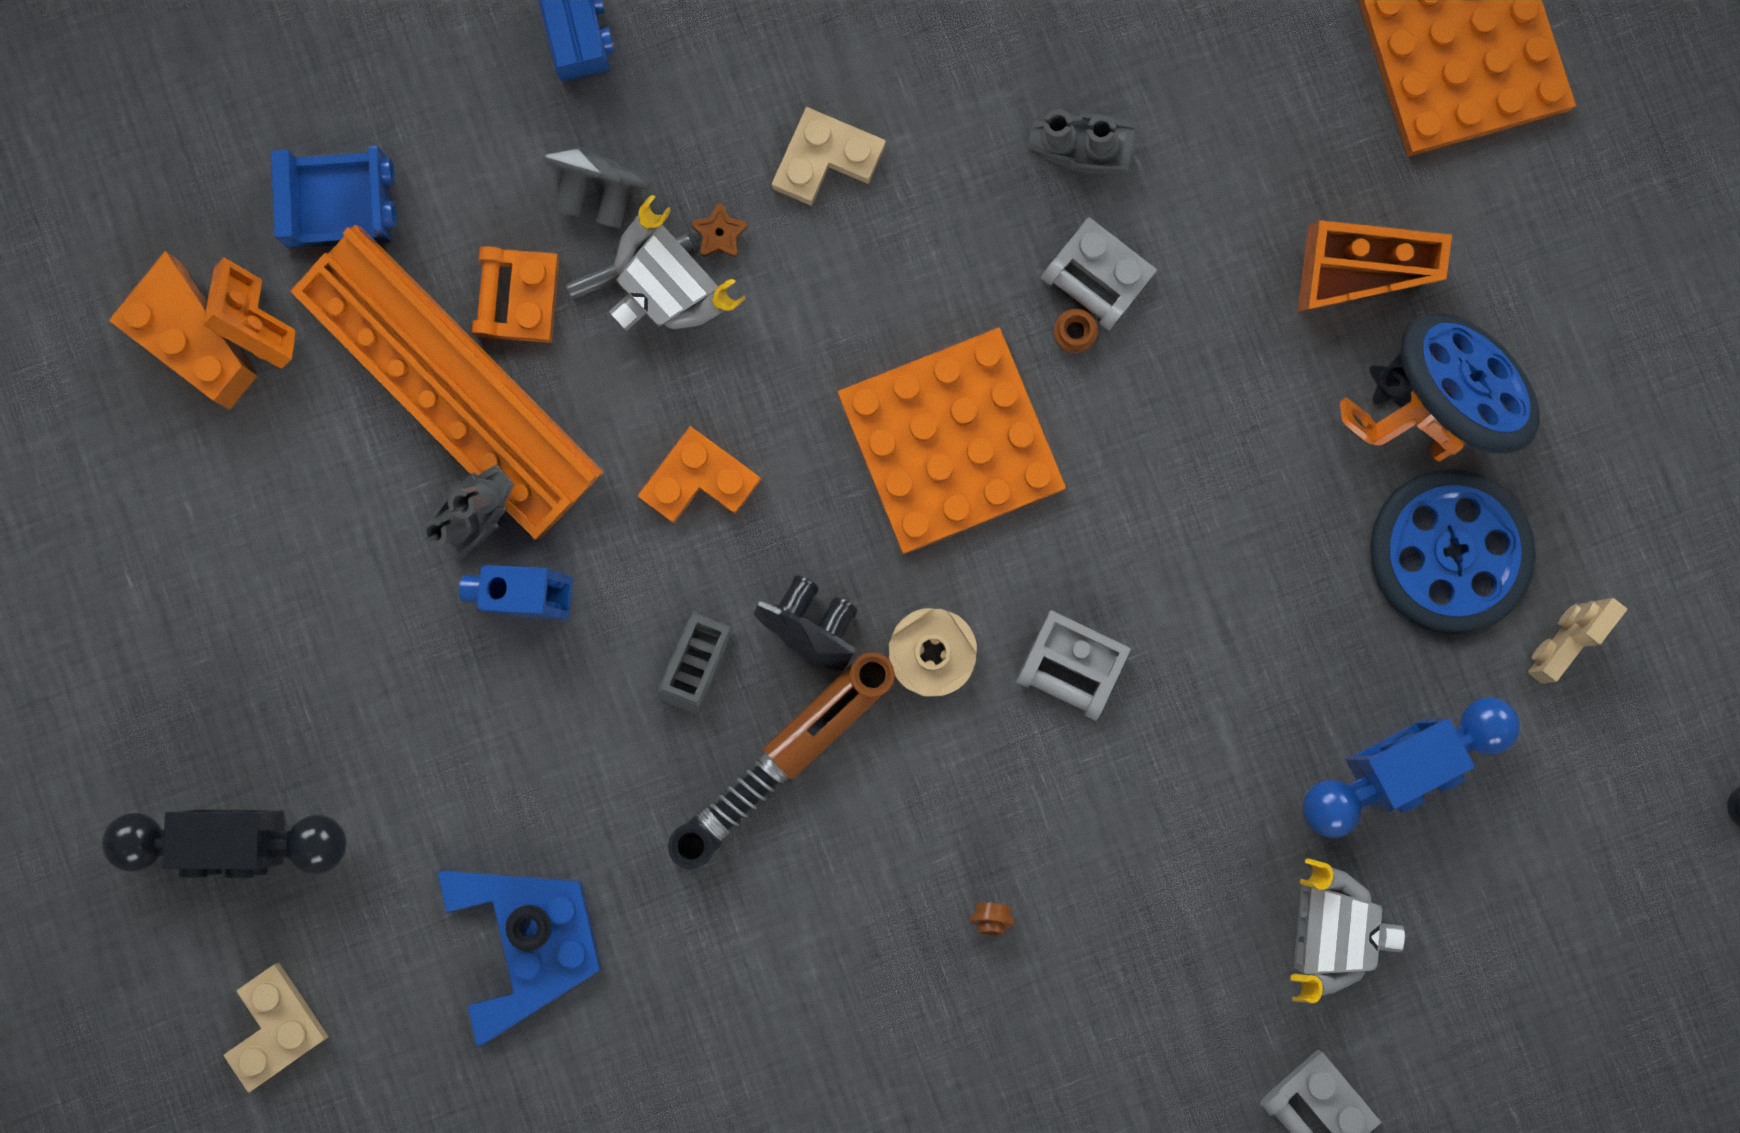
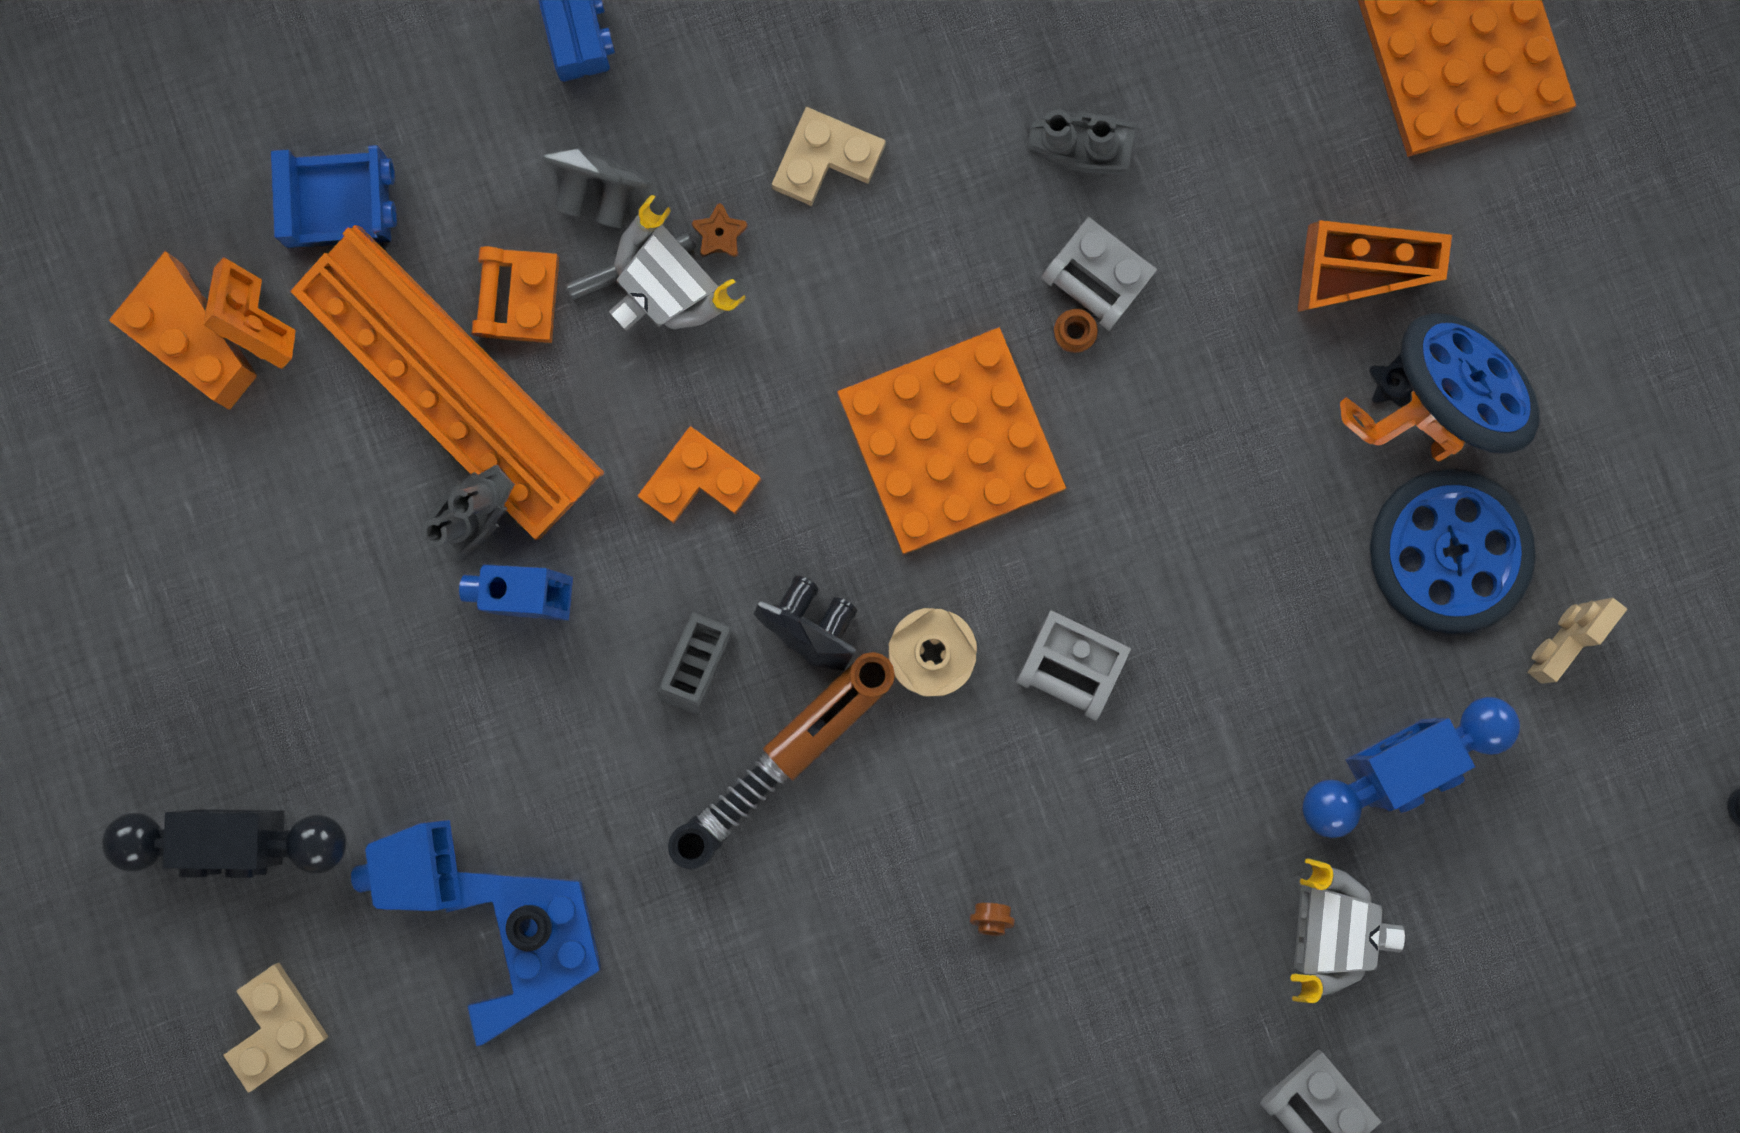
(411, 869): none -> blue torso

